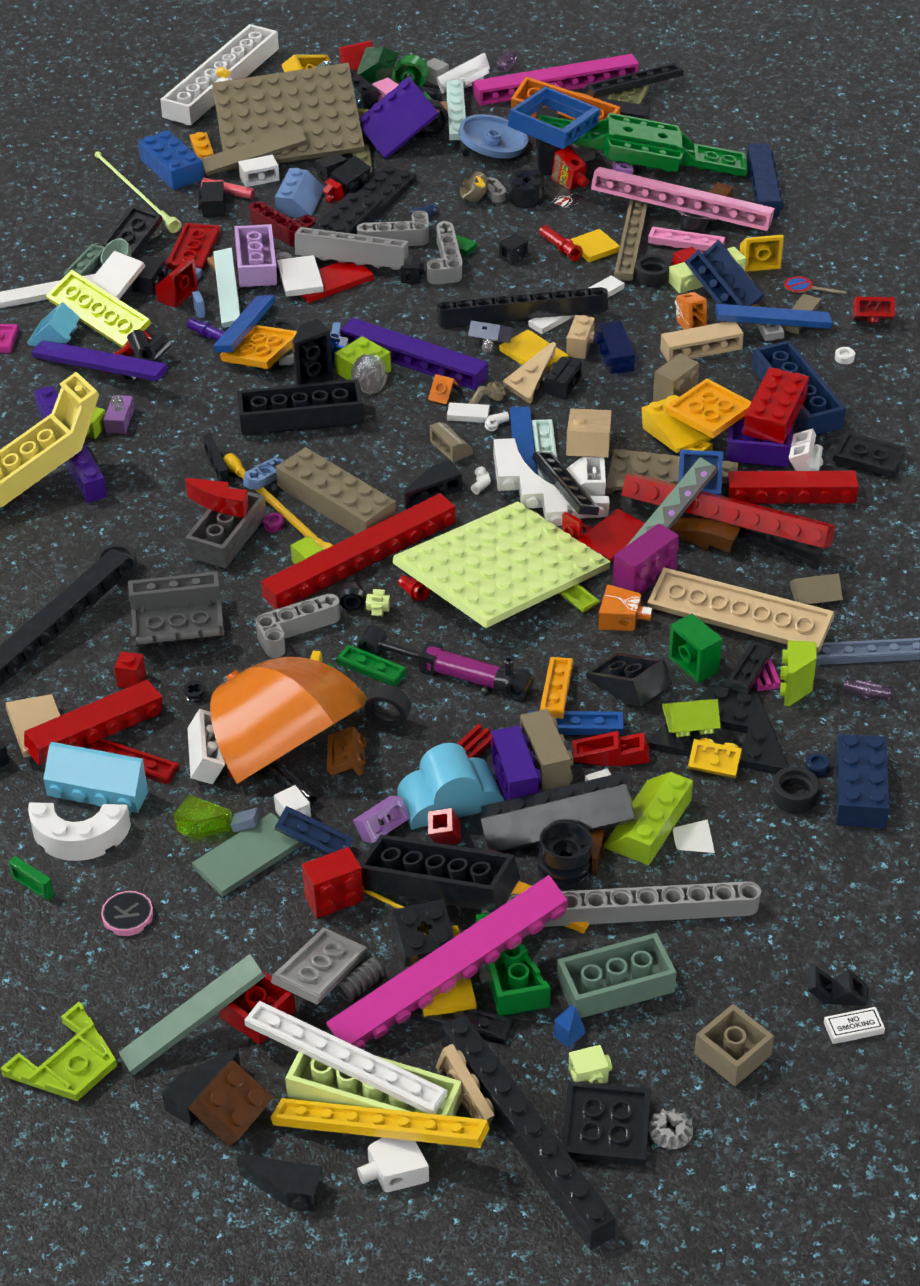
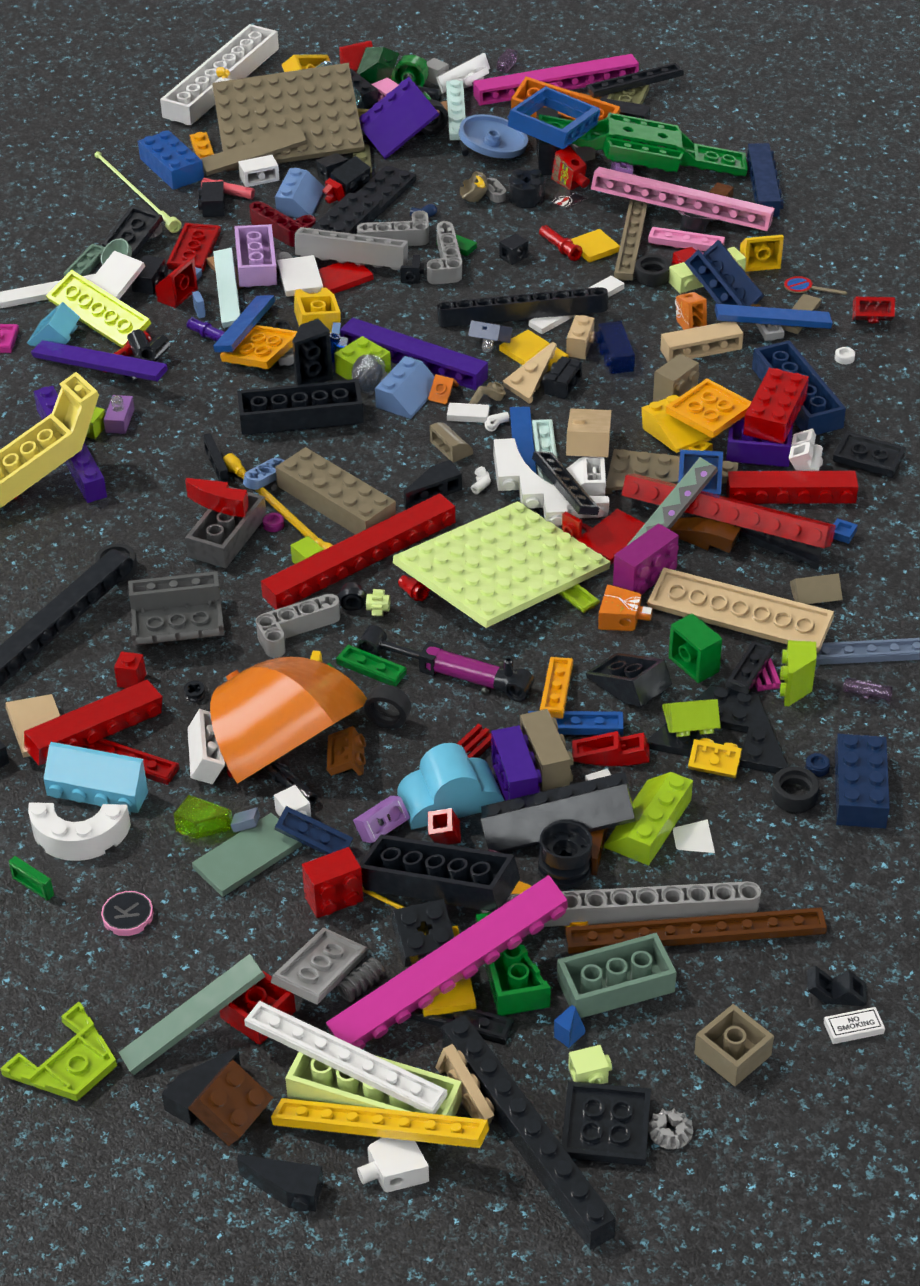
(316, 306): none -> yellow brick
(404, 388): none -> medium blue slope
(701, 929): none -> reddish brown plate
(844, 531): none -> blue plate

